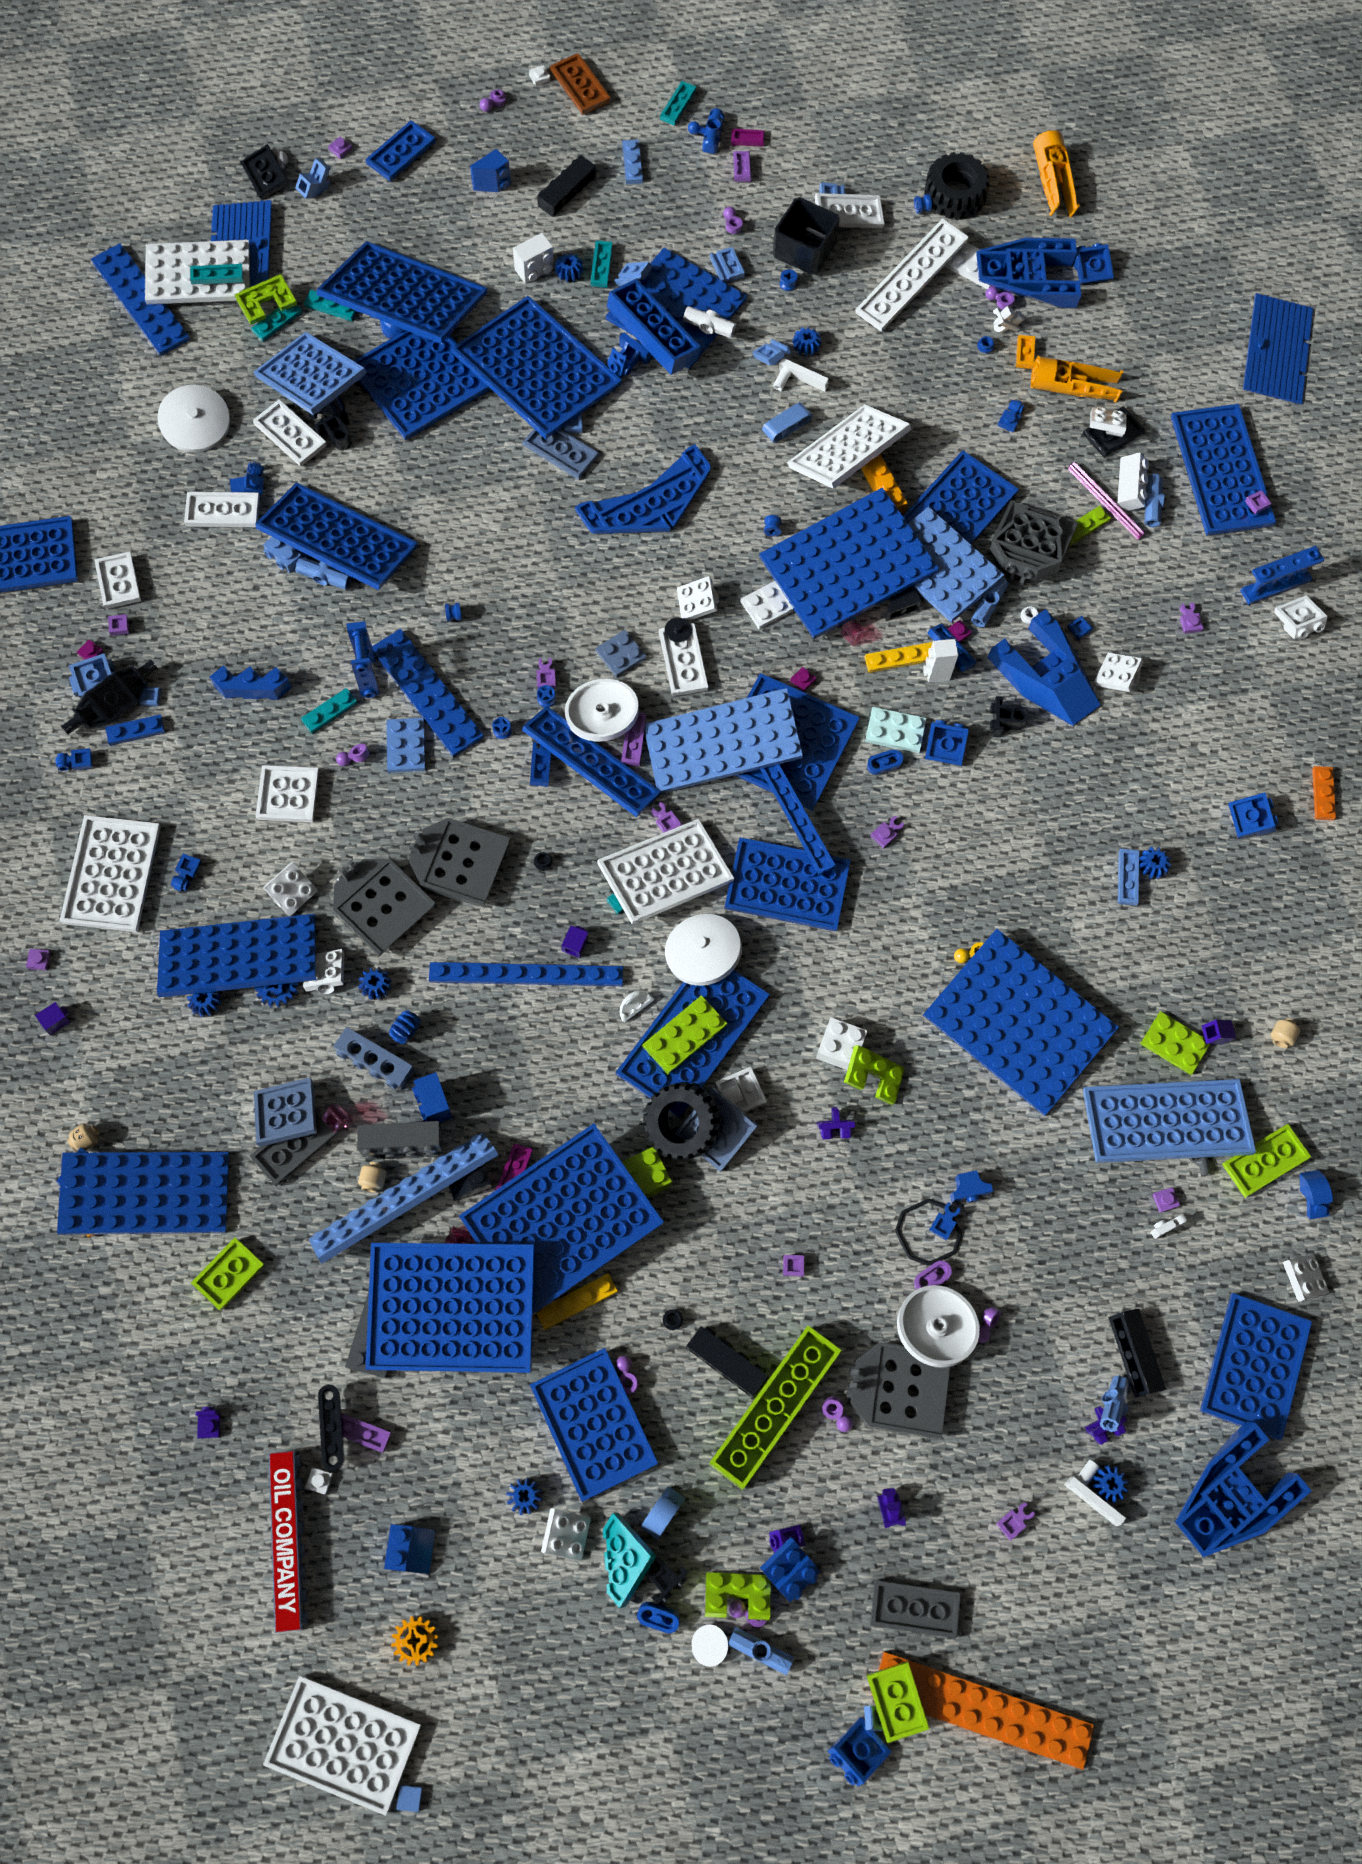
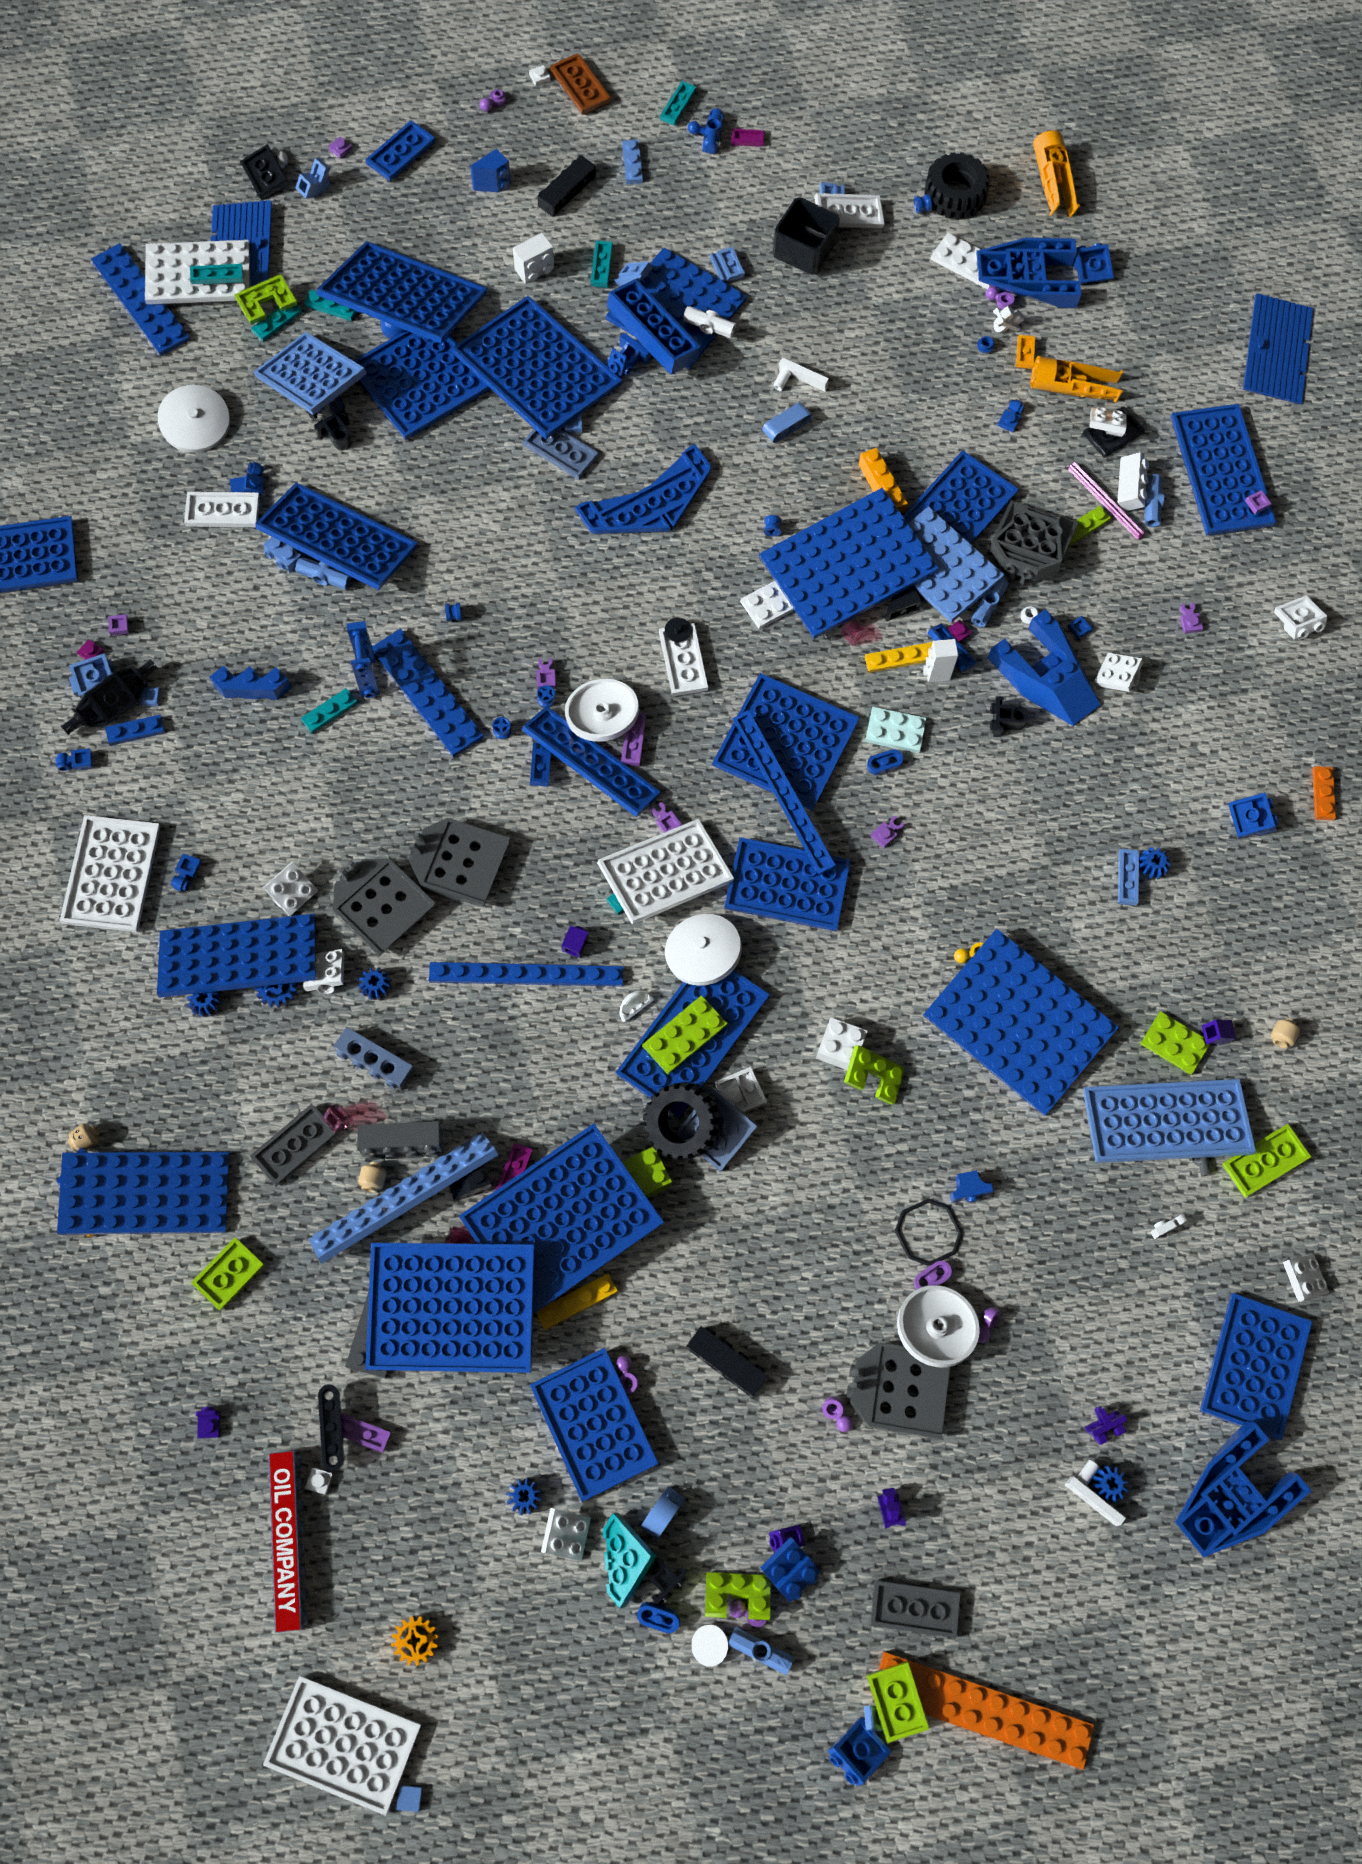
(38, 959): medium lavender plate -> none
(53, 1018): dark purple brick -> none
(117, 580): white plate -> none
(284, 1112): sand blue plate -> none
(287, 793): white plate -> none
(289, 433): white plate -> none
(358, 754): medium lavender plate -> none
(404, 1027): blue gear -> none
(405, 745): medium blue plate -> none
(409, 1549): blue slope -> none
(432, 1097): blue brick -> none
(543, 861): black plate -> none
(568, 267): blue gear -> none
(620, 653): sand blue plate -> none
(672, 1319): black plate -> none
(697, 599): white plate -> none
(723, 741): medium blue plate -> none
(733, 223): medium lavender plate -> none
(742, 166): medium lavender plate -> none
(771, 353): medium blue plate -> none
(774, 1407): lime brick -> none
(790, 284): blue wheel -> none
(793, 1265): medium lavender plate -> none
(803, 679): magenta plate -> none
(807, 341): blue gear -> none
(827, 1126): dark purple hips -> none
(849, 446): white plate -> none
(911, 275): white plate -> none
(944, 1224): blue plate -> none
(946, 743): blue plate -> none
(1012, 1523): medium lavender plate -> none
(1114, 1403): medium blue piece -> none
(1137, 1353): black brick -> none
(1166, 1200): medium lavender plate -> none
(1282, 575): blue fence -> none
(1318, 1193): blue brick -> none

